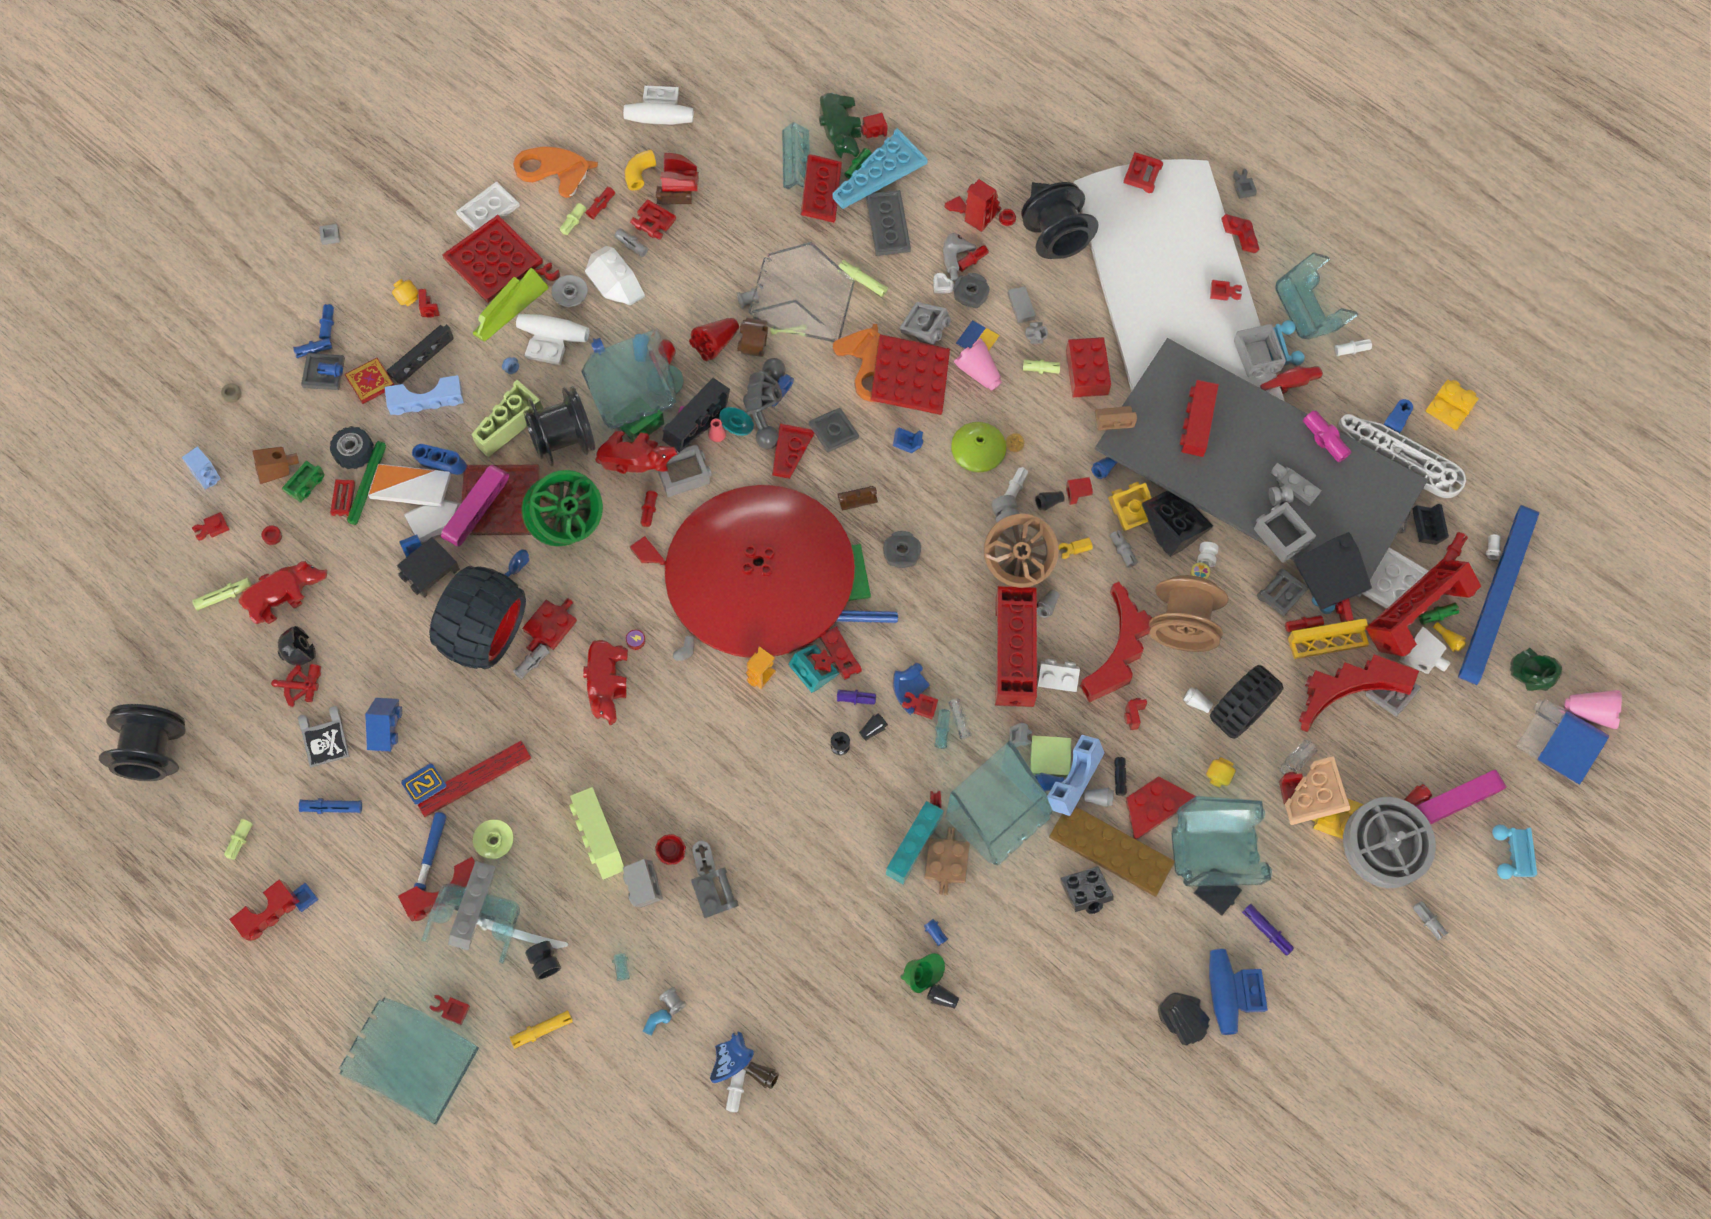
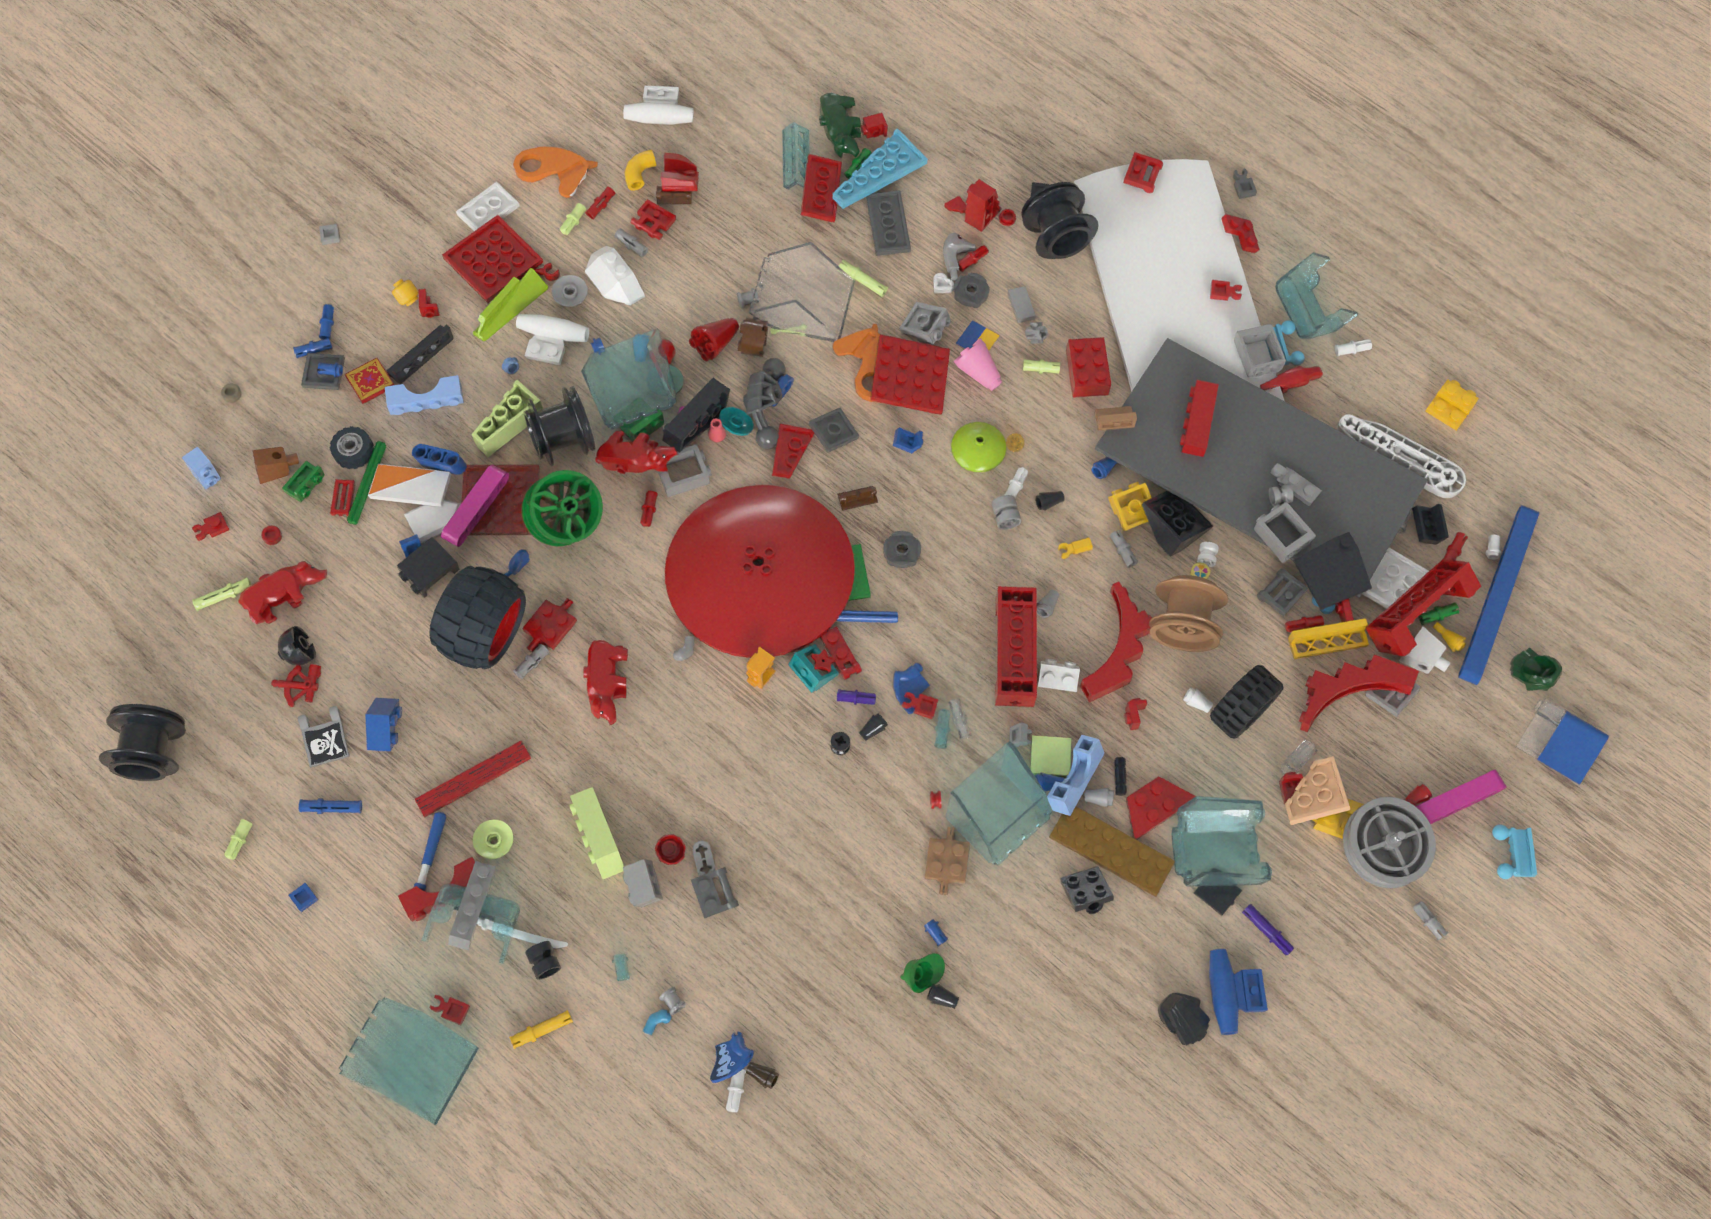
(280, 901): red arch -> none
(423, 783): sticker -> none
(635, 639): tile -> none
(646, 552): red tile -> none
(914, 841): teal arch -> none
(1021, 550): medium nougat wheel -> none
(1078, 488): red panel -> none
(1220, 772): yellow head -> none
(1327, 436): dark pink piece -> none
(1399, 415): blue piece -> none
(1596, 707): bright pink cone -> none

